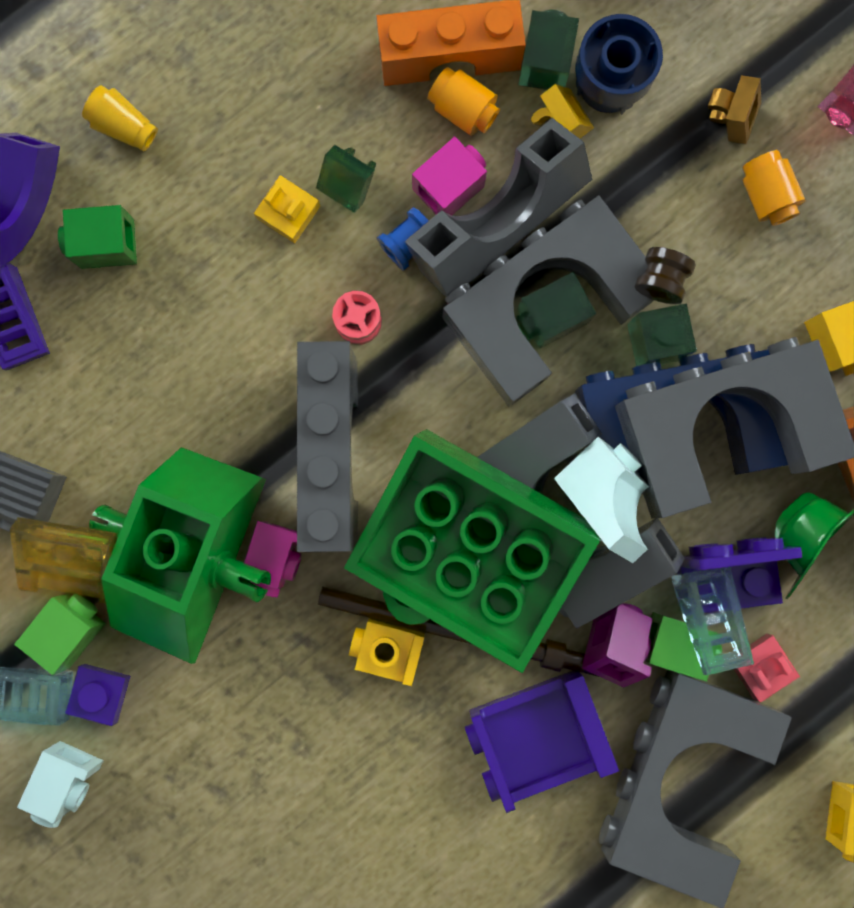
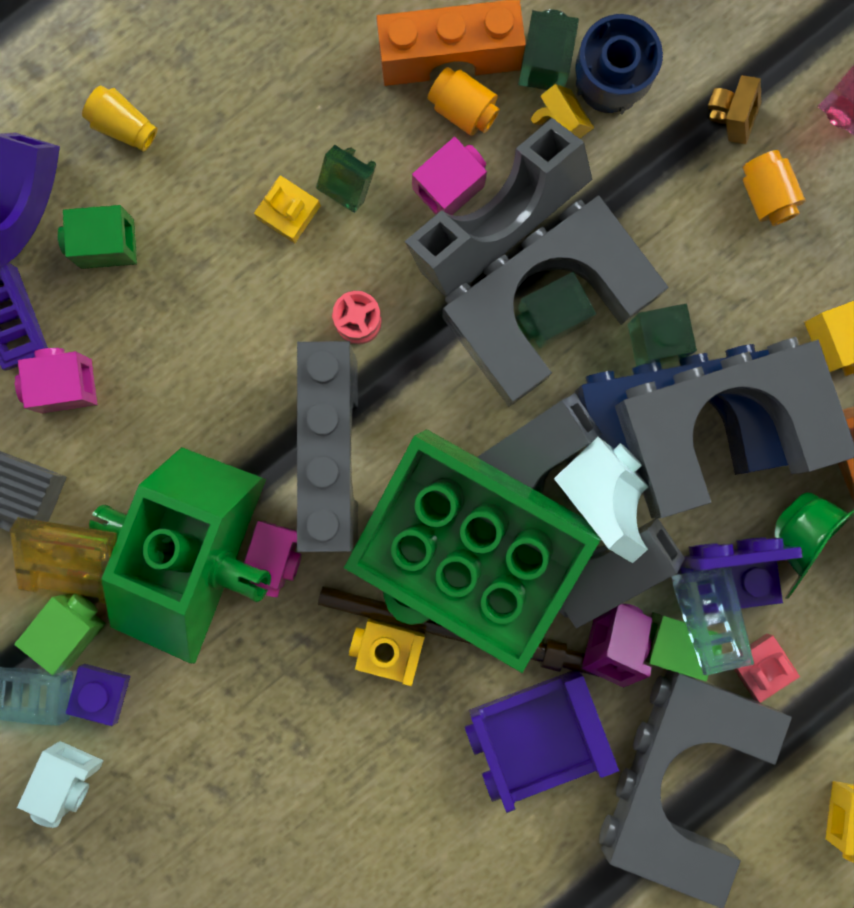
(55, 381): none -> dark pink brick
(394, 242): blue bush -> none
(665, 275): dark brown wheel -> none

